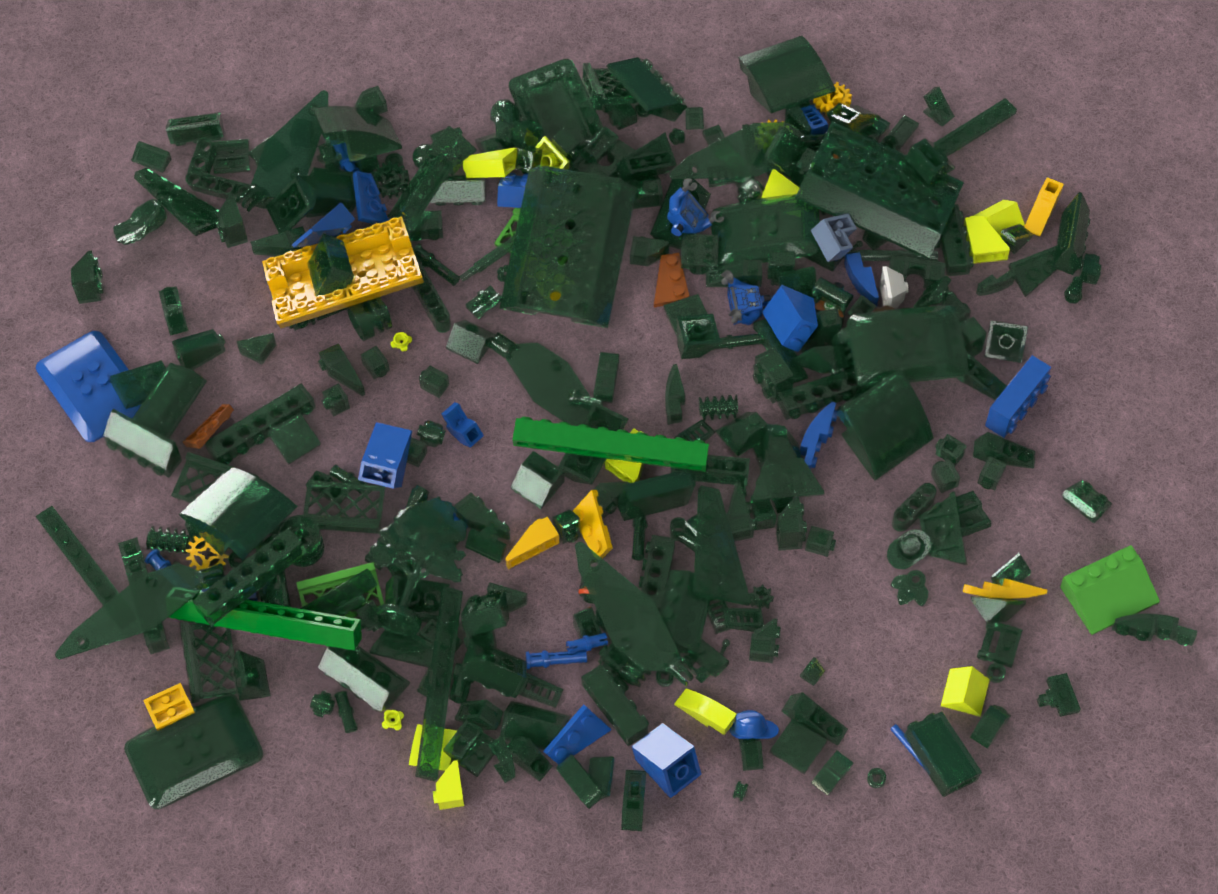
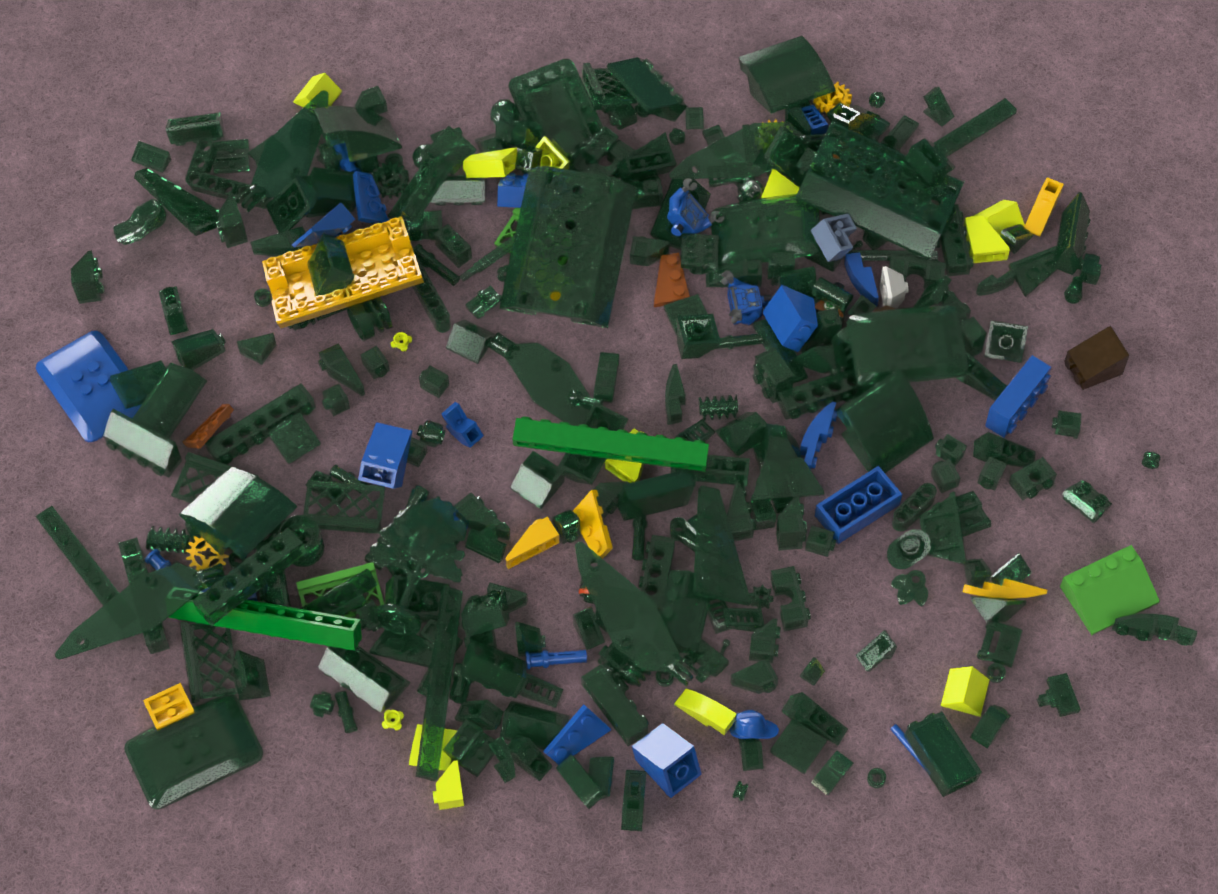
(259, 293): none -> clear green bush
(315, 86): none -> neon yellow slope
(453, 246): none -> clear green brick
(528, 639): none -> clear green slope
(587, 643): blue pin -> none
(756, 678): none -> clear green slope
(786, 582): none -> clear green arch
(858, 504): none -> blue brick
(876, 99): none -> clear green plate
(876, 651): none -> clear green slope
(977, 572): none -> clear green slope
(1038, 470): none -> clear green brick
(1067, 423): none -> clear green brick
(1097, 359): none -> dark brown slope
(1151, 460): none -> clear green bush

